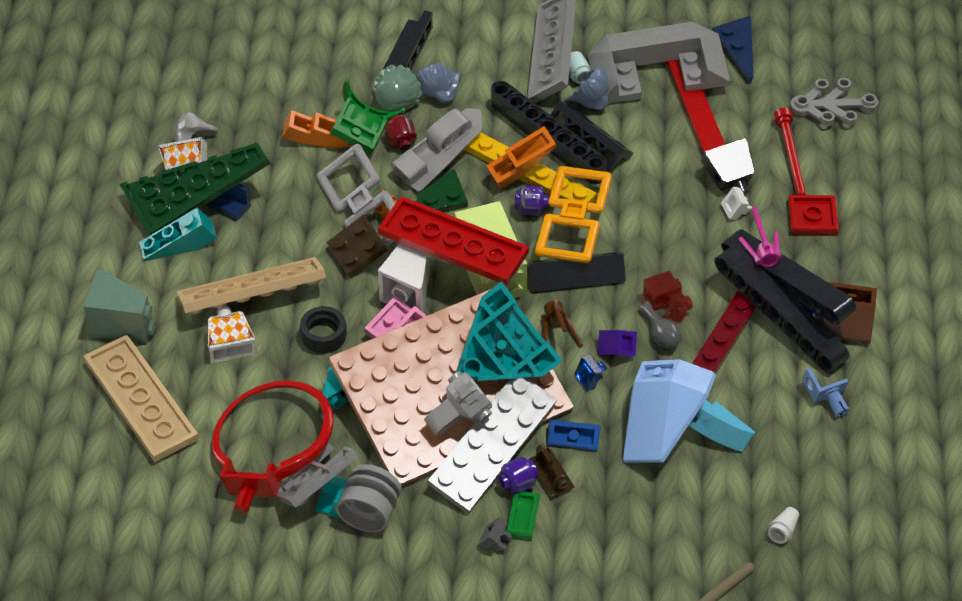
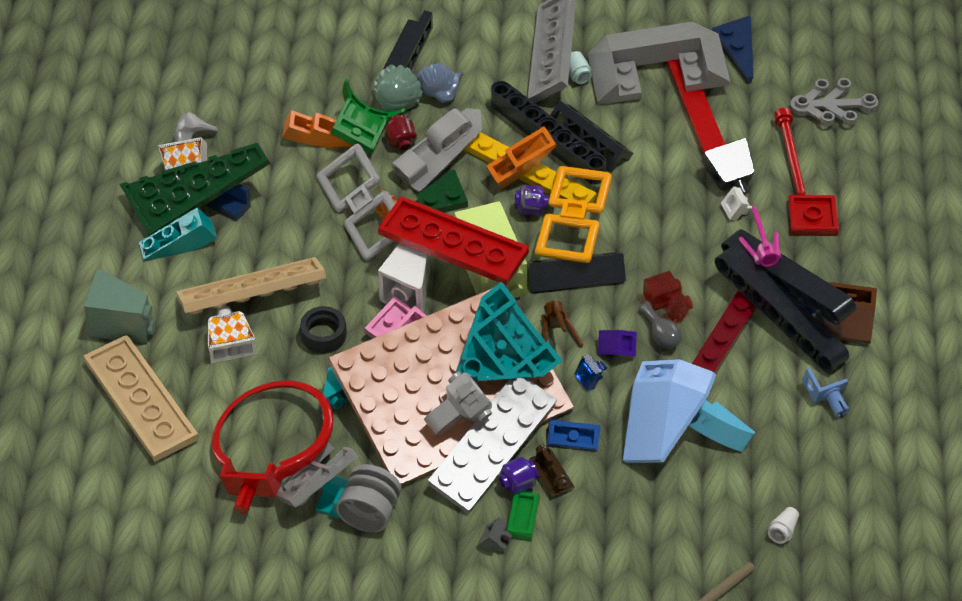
(357, 246): dark brown plate -> none
(593, 91): sand blue hair -> none

